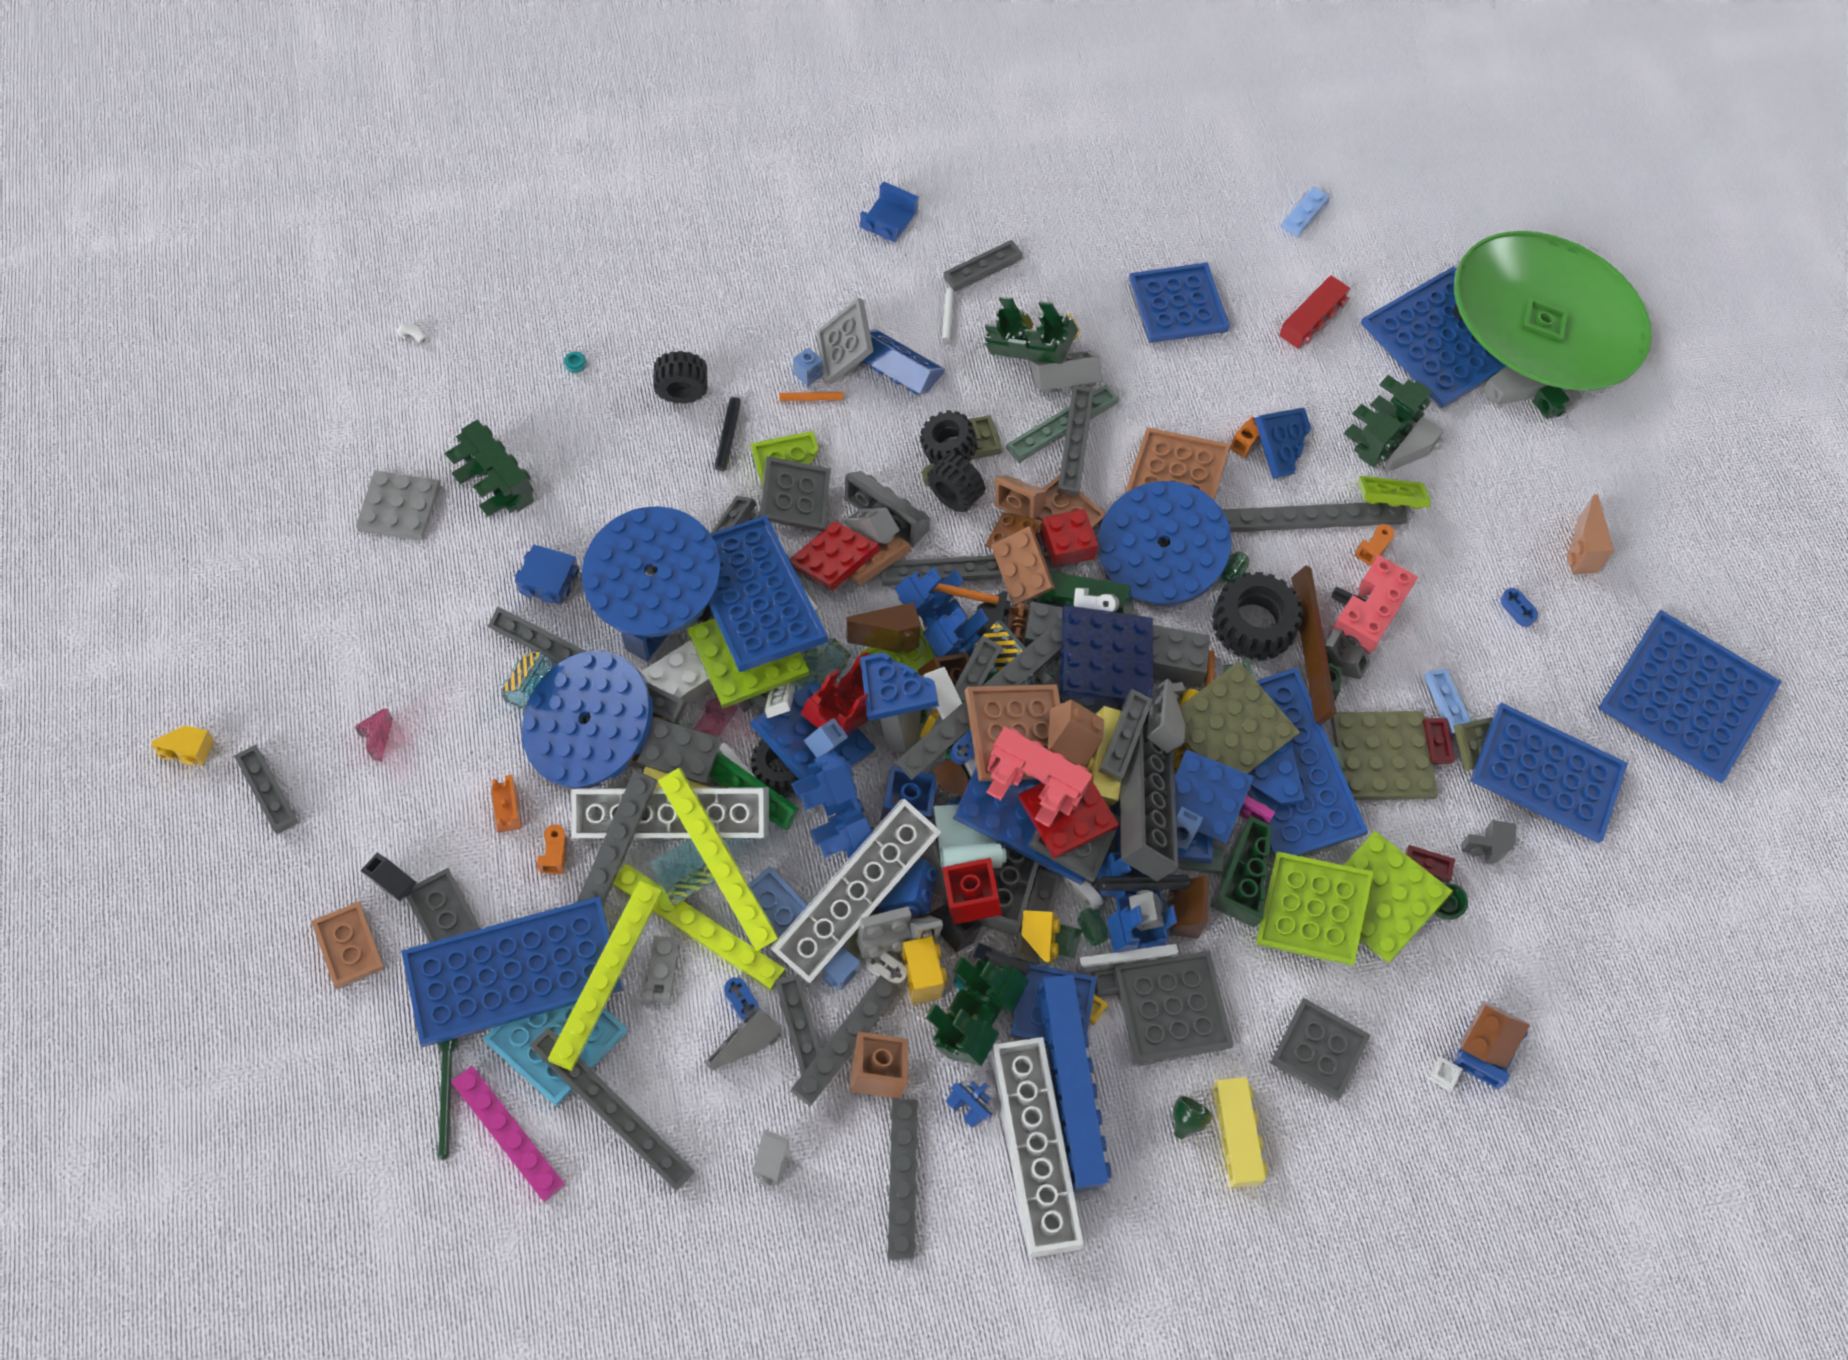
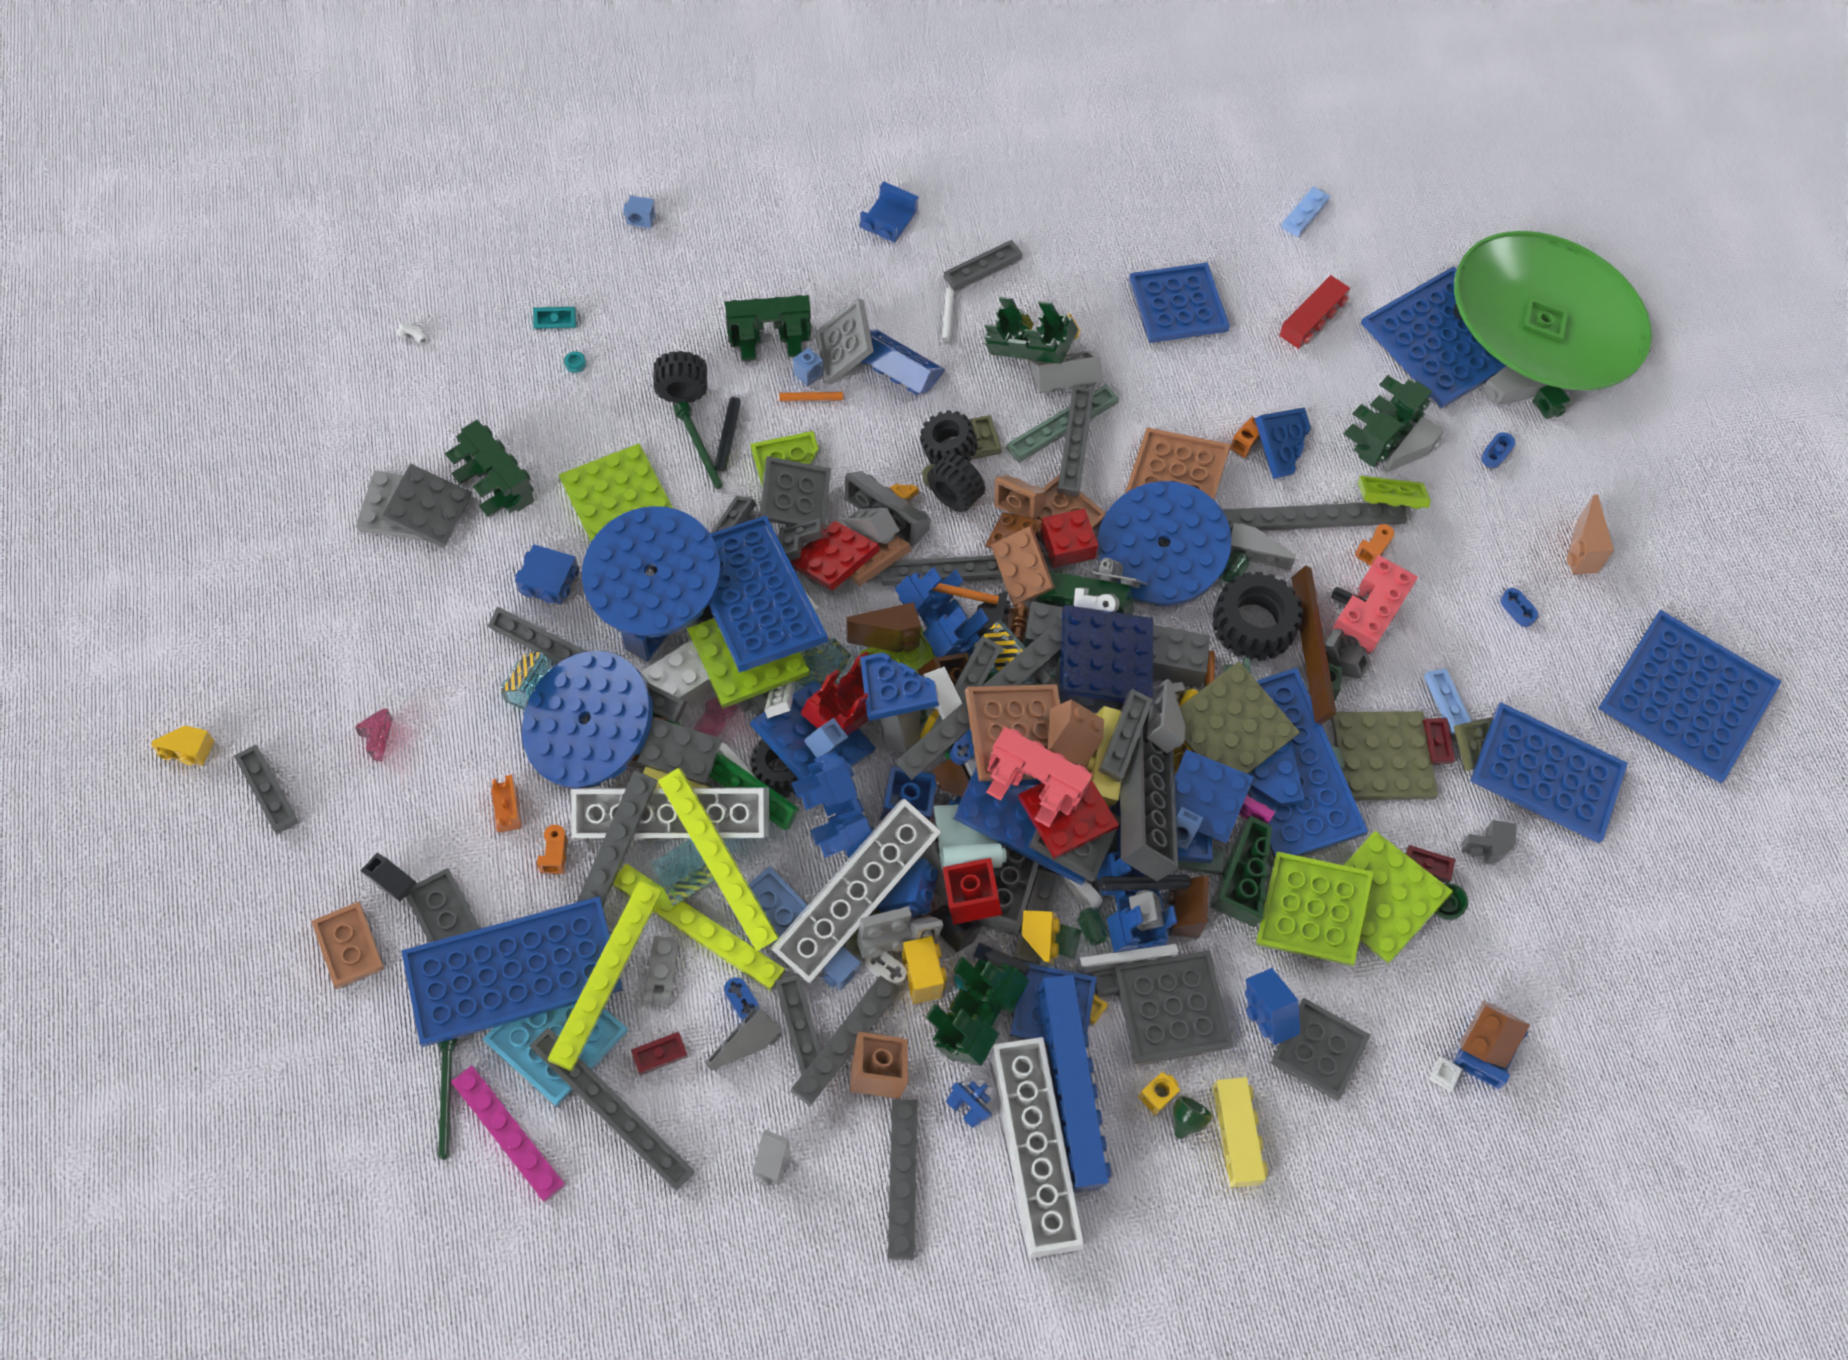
(426, 505): none -> dark grey plate
(554, 317): none -> teal slope
(612, 487): none -> lime plate
(639, 211): none -> medium blue brick
(659, 1053): none -> dark red plate
(683, 412): none -> dark green piece
(747, 317): none -> dark green piece
(793, 536): none -> dark grey plate
(905, 491): none -> light orange tile
(1112, 571): none -> light grey hinge
(1152, 1100): none -> yellow brick
(1260, 547): none -> light grey slope
(1272, 1006): none -> blue brick
(1497, 451): none -> blue plate

